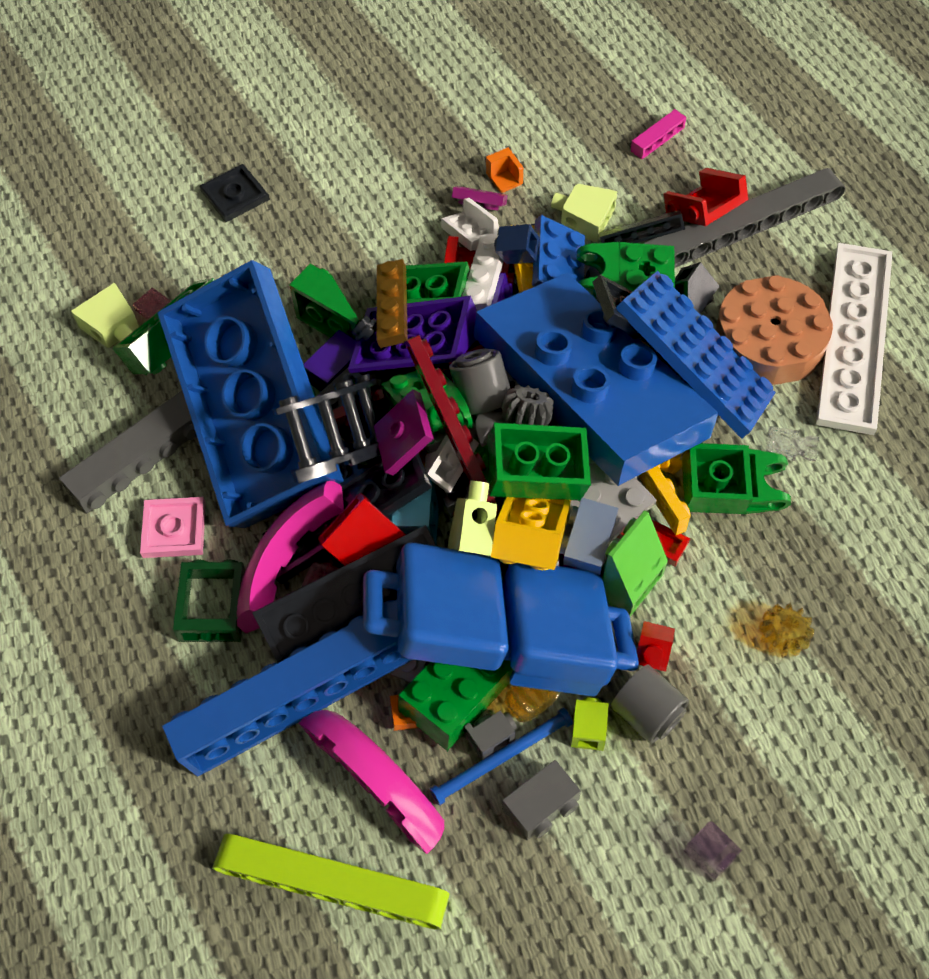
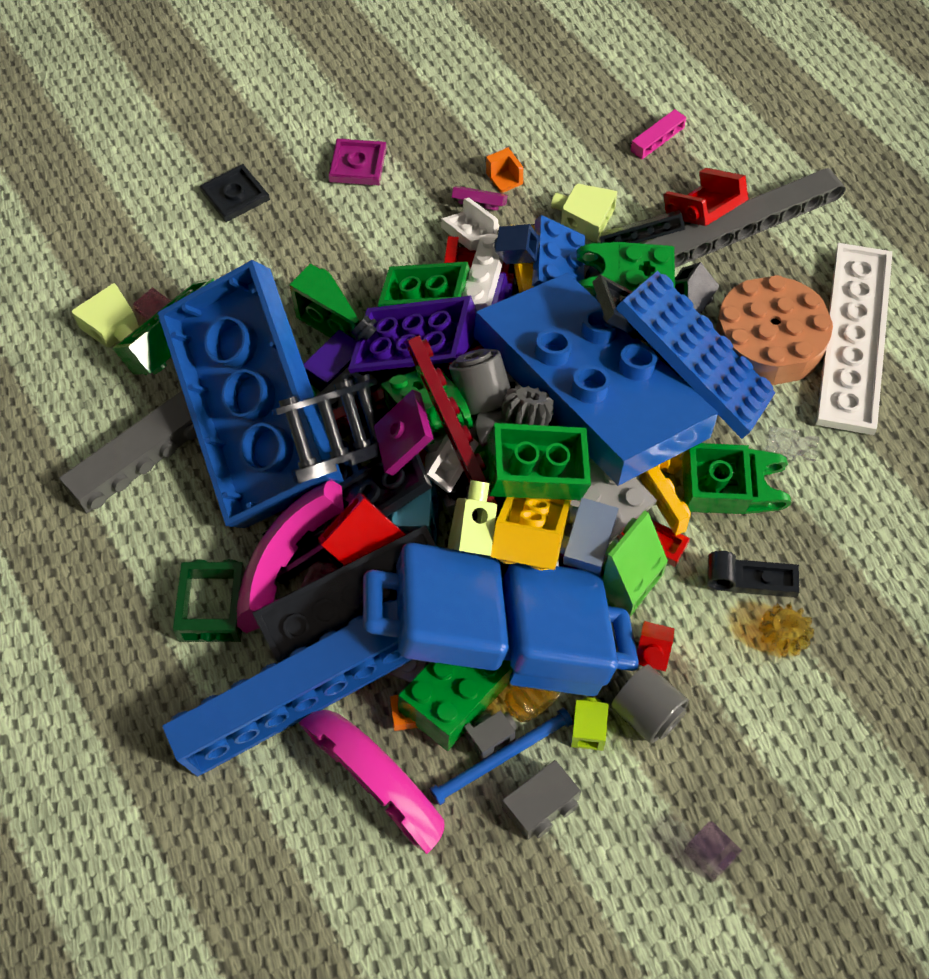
(173, 527): bright pink plate -> none
(332, 881): lime beam -> none
(357, 162): none -> magenta plate
(391, 303): pearl gold plate -> none
(751, 577): none -> black plate

